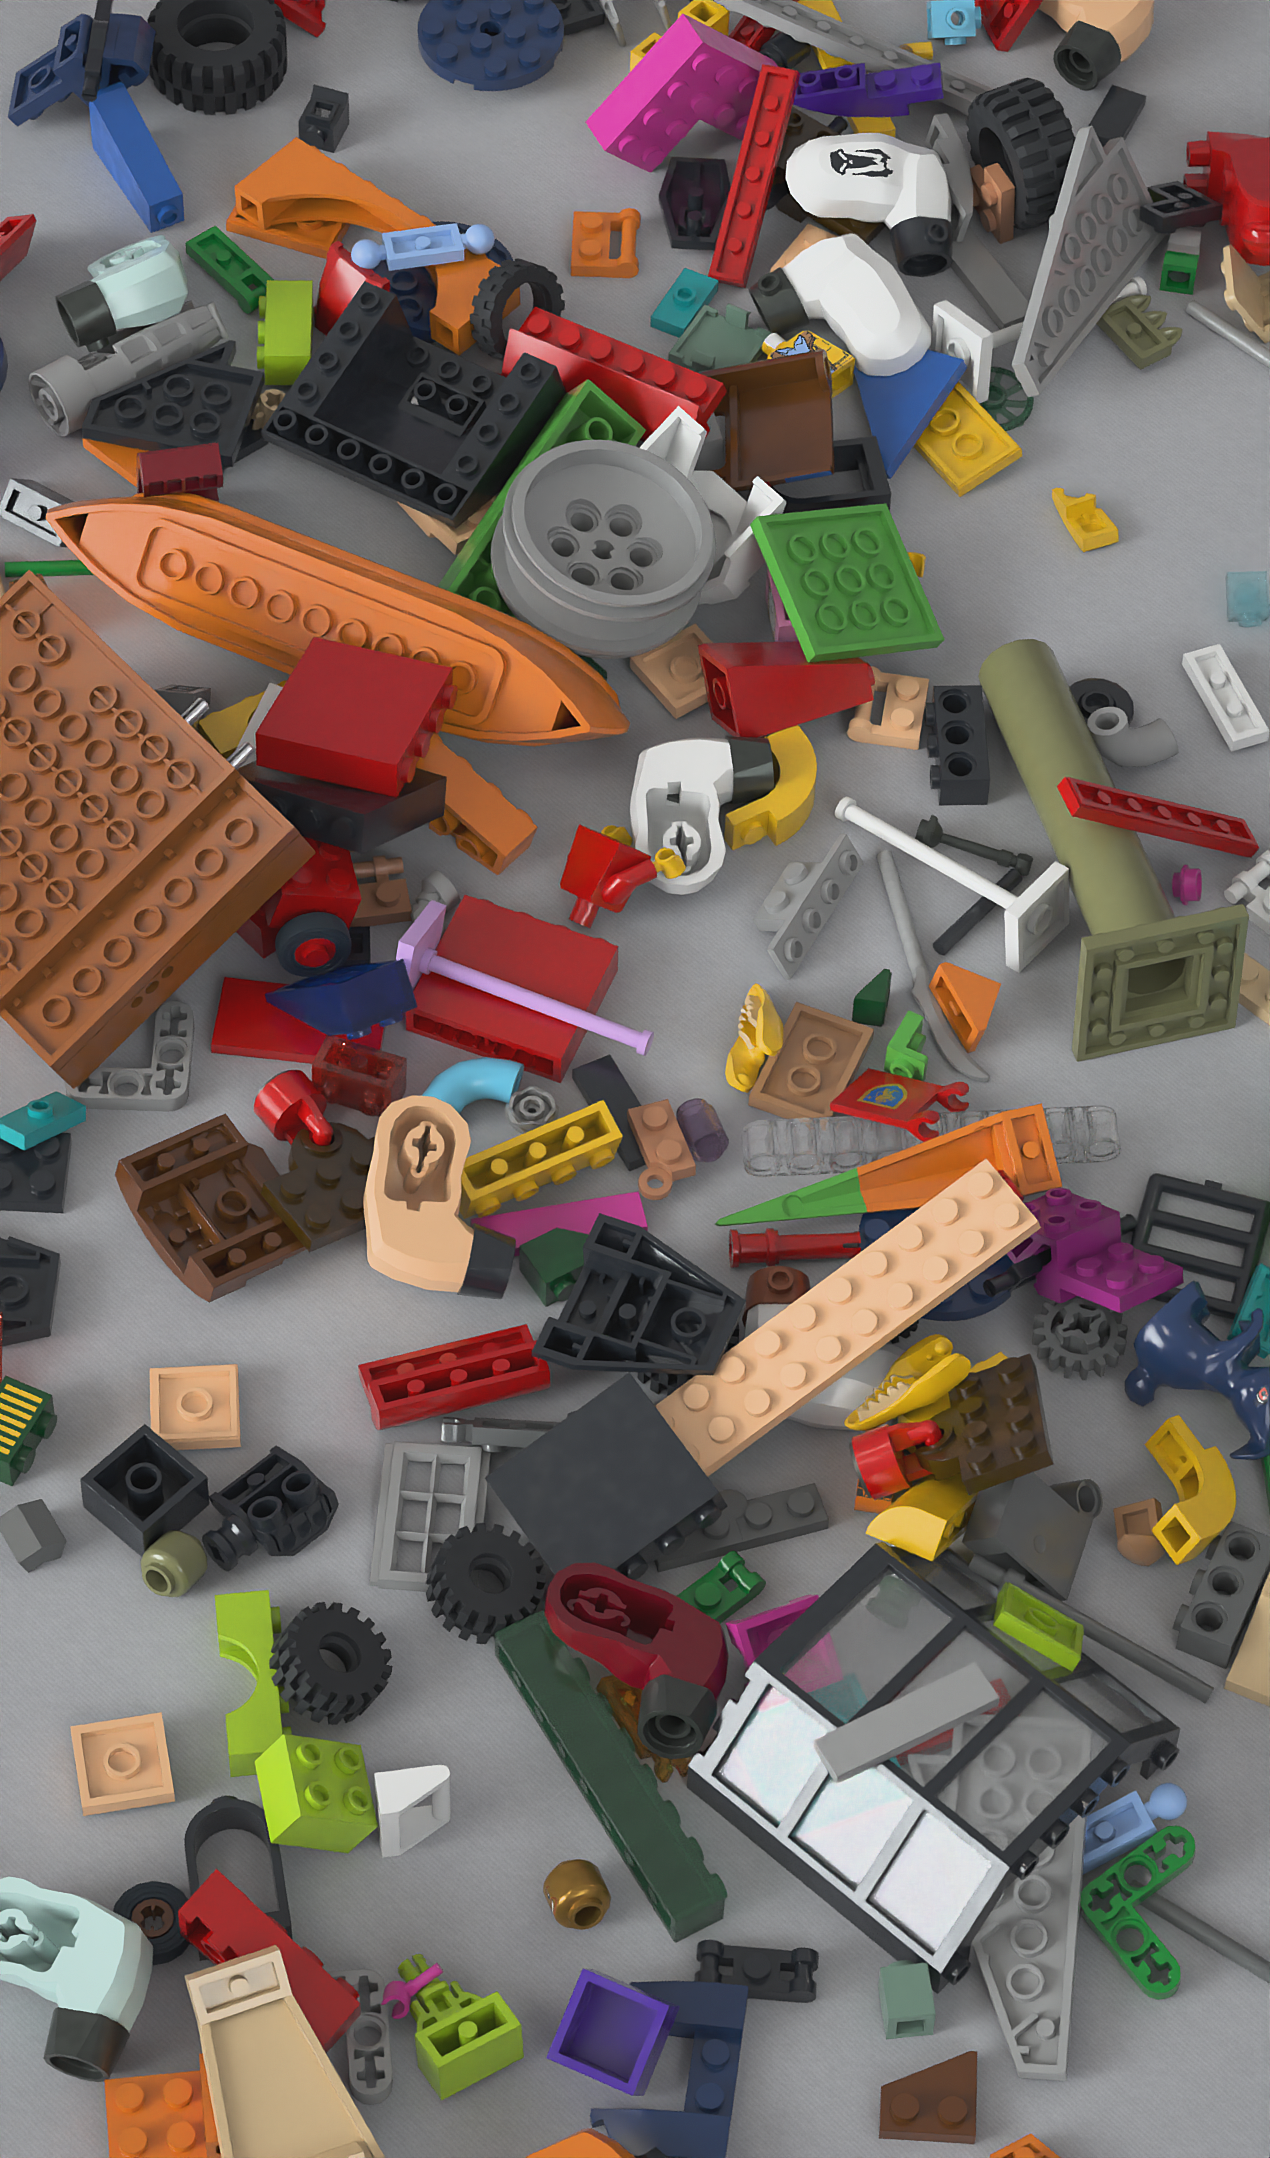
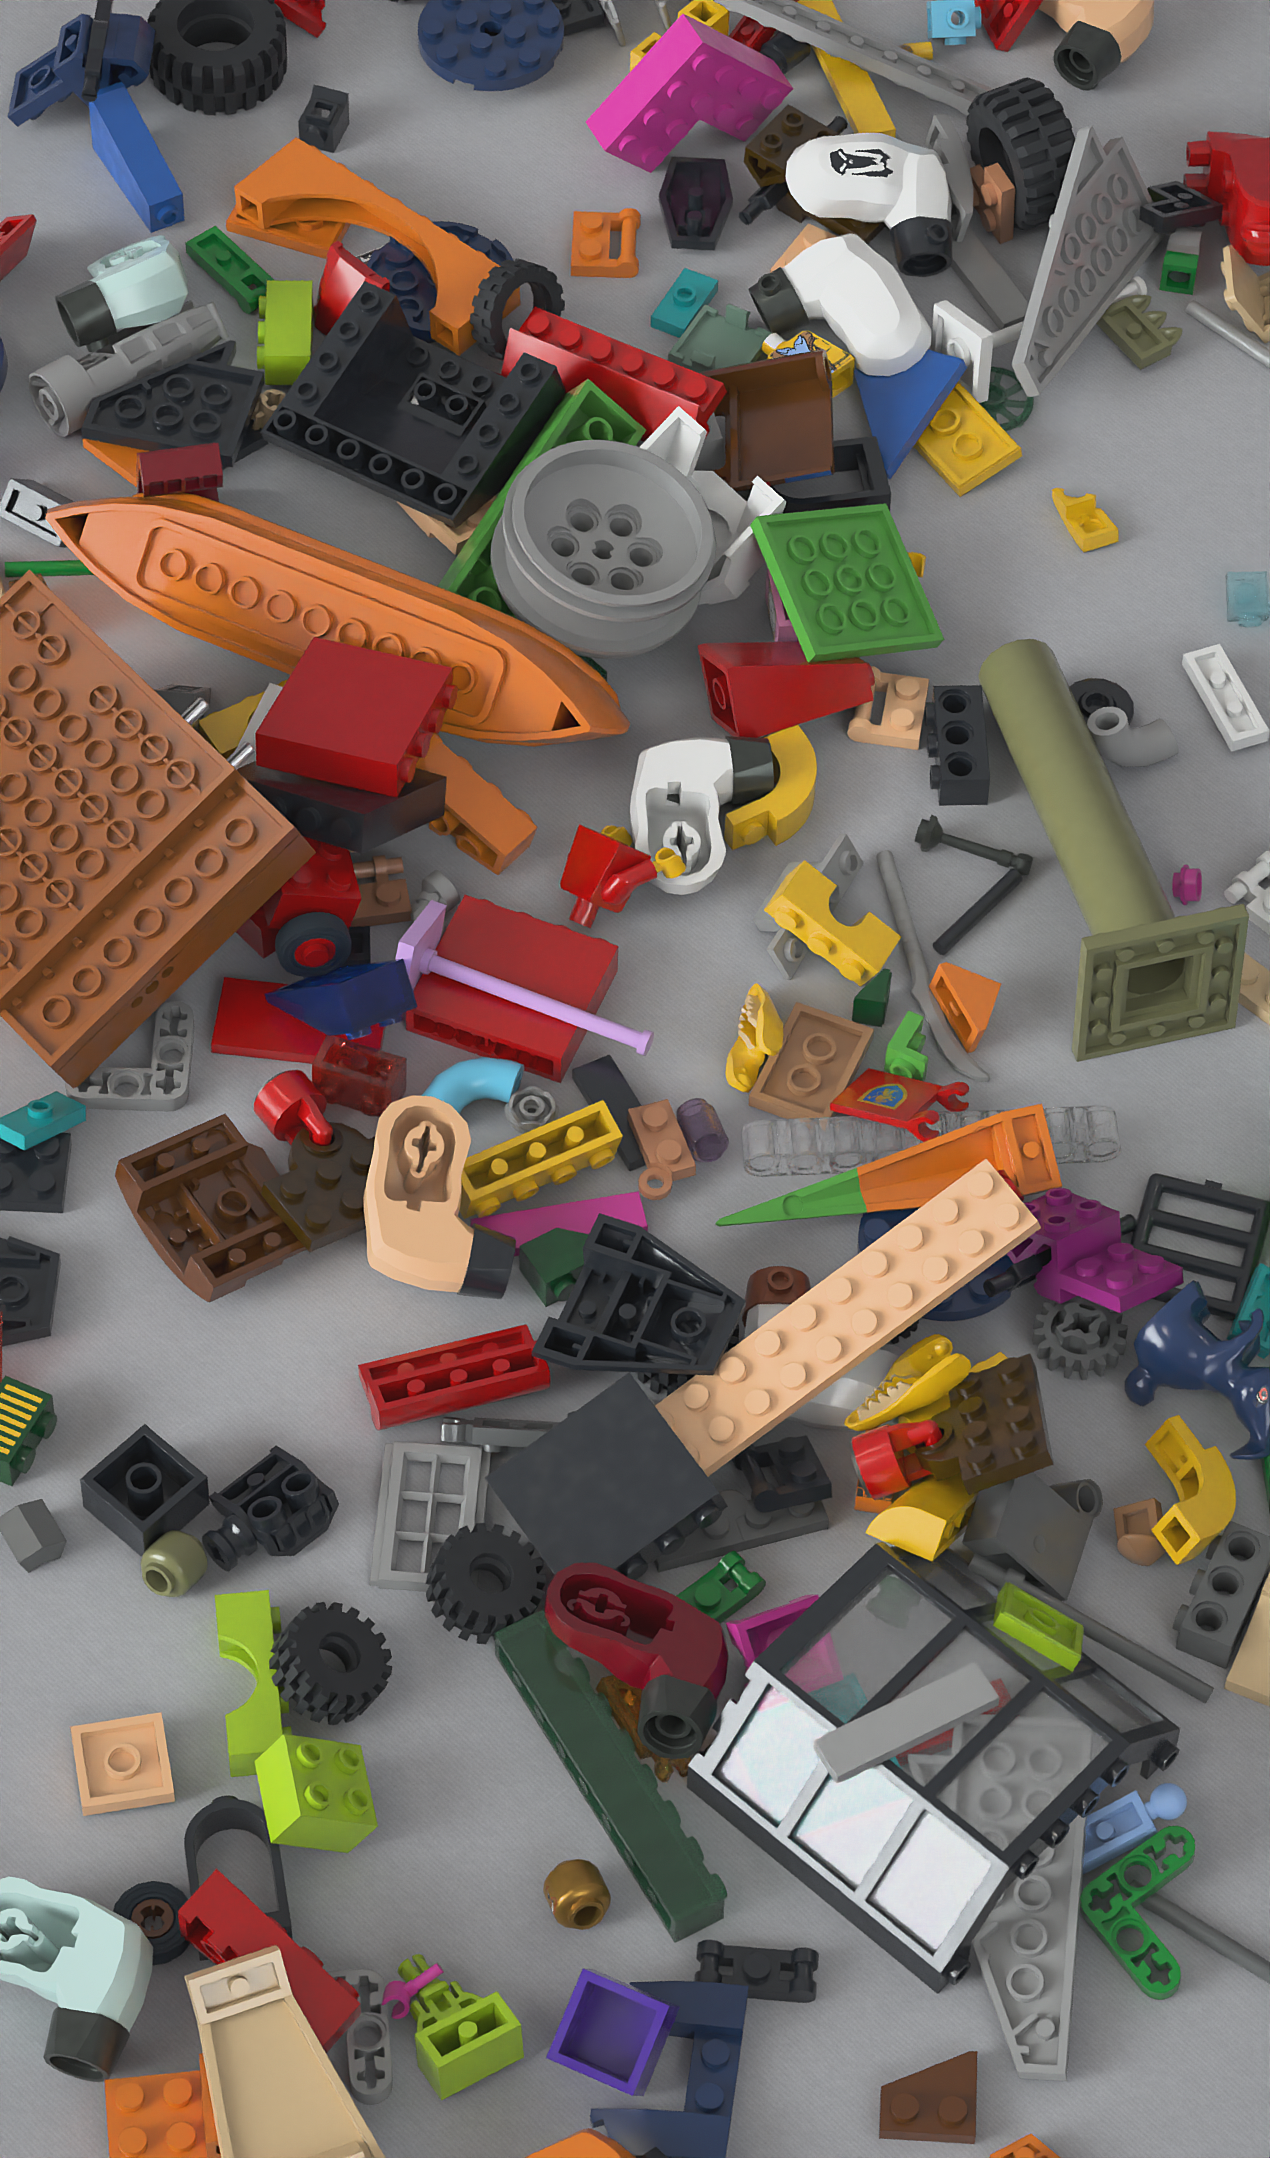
(196, 1406): light nougat plate -> none
(395, 1795): white tile -> none
(423, 246): light blue plate -> none
(675, 671): light nougat plate -> none
(754, 175): red tile -> none
(772, 1247): red pin -> none
(794, 1468): none -> black plate
(803, 909): none -> yellow arch
(854, 93): dark purple slope -> none
(906, 2000): sand green brick -> none
(1029, 919): white tile -> none
(1117, 114): black tile -> none
(1157, 817): red tile -> none

